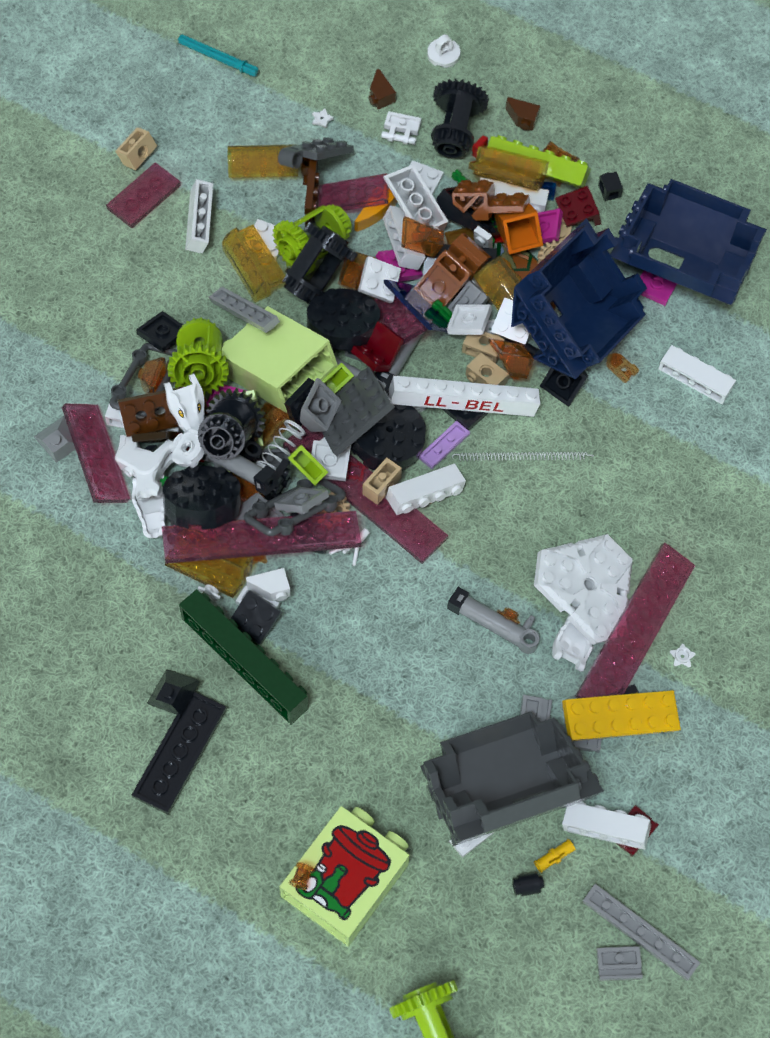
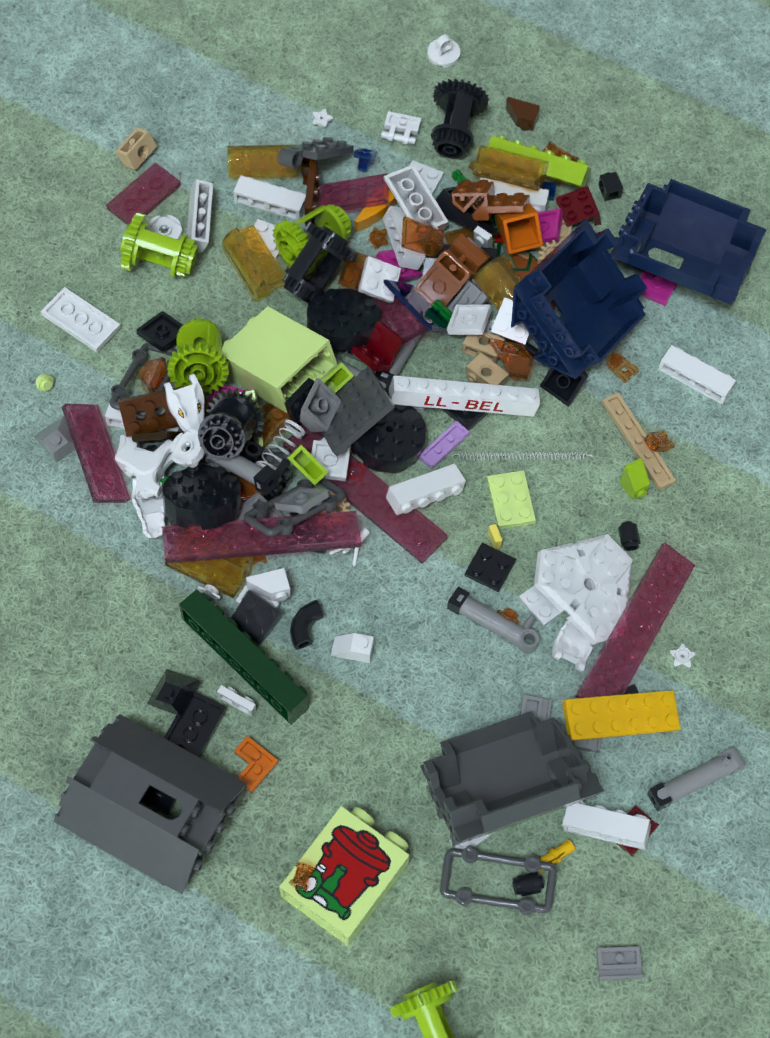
(44, 382): none -> yellowish green plate
(80, 319): none -> white plate
(107, 792): none -> dark grey panel
(156, 248): none -> lime piece
(169, 222): none -> white plate
(218, 55): teal axle -> none
(231, 697): none -> white plate
(244, 309): light grey plate -> none
(259, 763): none -> orange plate
(269, 197): none -> white brick
(301, 624): none -> black cylinder
(353, 647): none -> white slope
(364, 155): none -> clear blue tile
(374, 235): none -> clear orange plate
(381, 91): reddish brown slope -> none
(381, 479): tan brick -> none
(482, 141): red tile -> none
(490, 567): none -> black plate
(495, 536): none -> light yellow tile
(511, 499): none -> yellowish green plate
(531, 864): none -> dark grey bar
(539, 606): none -> white plate
(629, 536): none -> black brick
(635, 437): none -> tan plate
(635, 479): none -> lime slope
(641, 932): light grey plate -> none
(658, 441): none -> clear orange plate
(726, 764): none -> light grey piece

